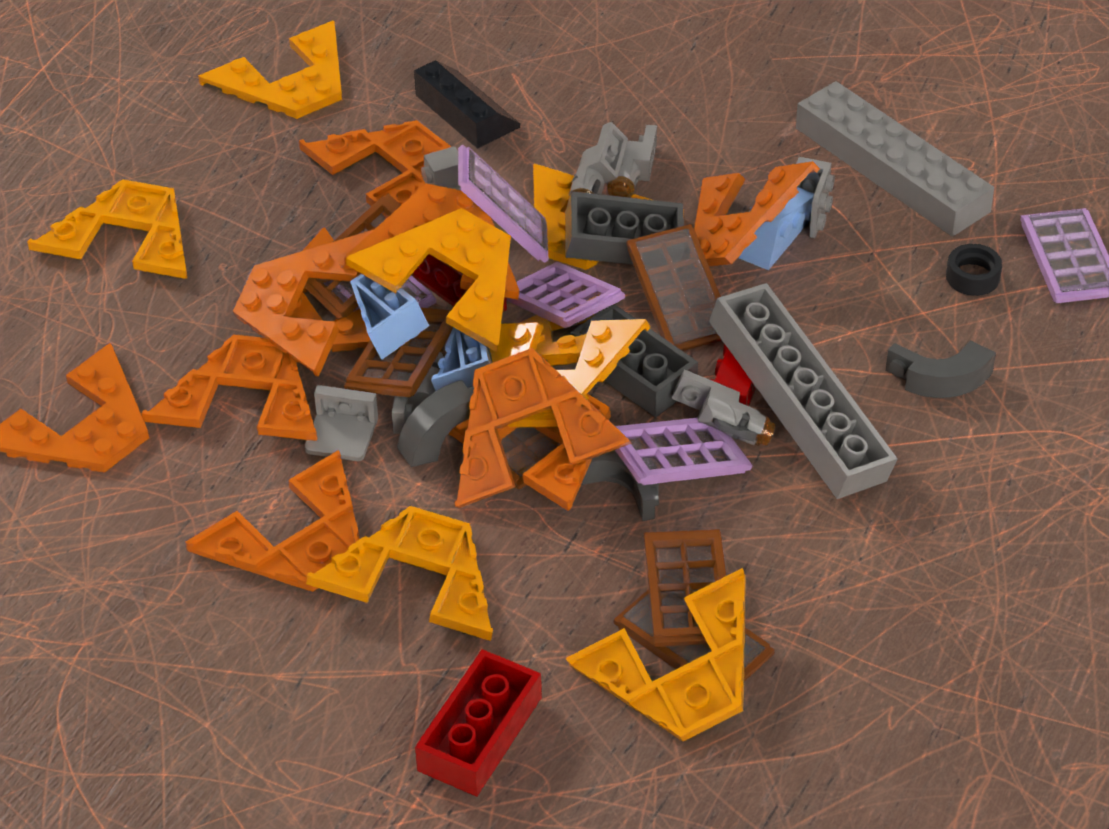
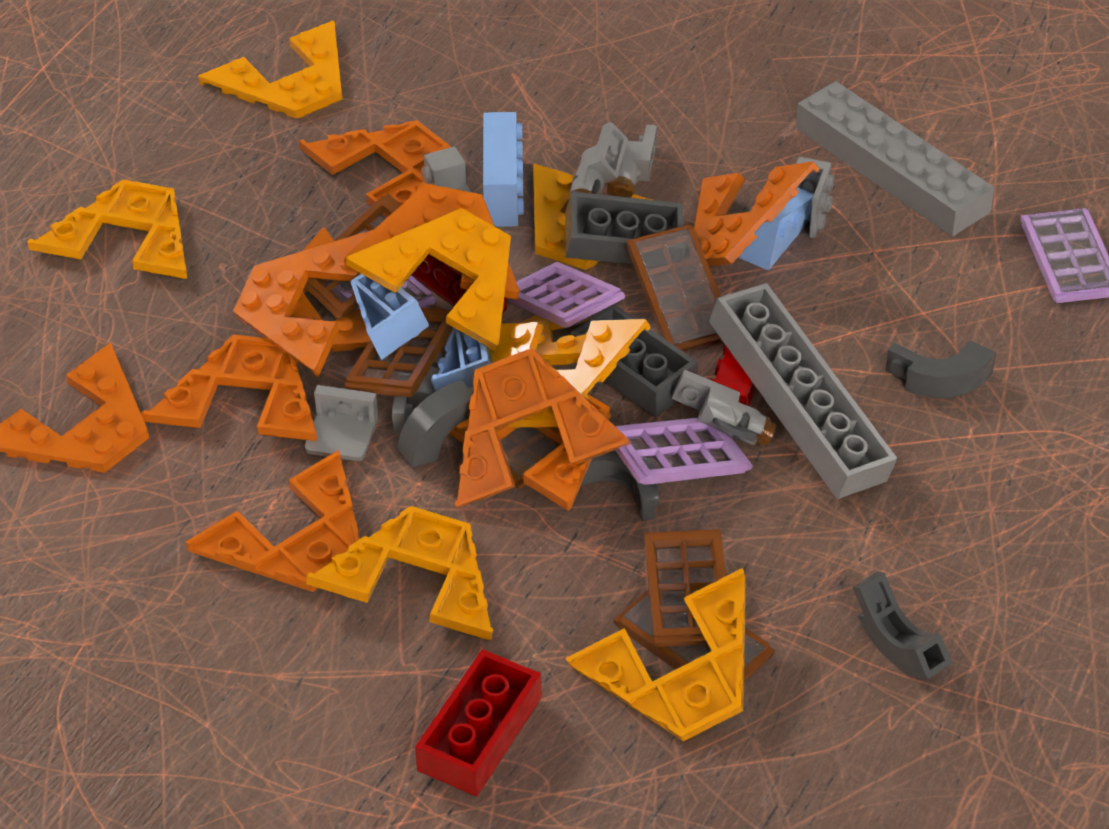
(462, 104): black slope -> none
(502, 203): piece -> none
(503, 167): none -> light blue brick
(900, 641): none -> dark grey arch
(975, 255): black tyre -> none

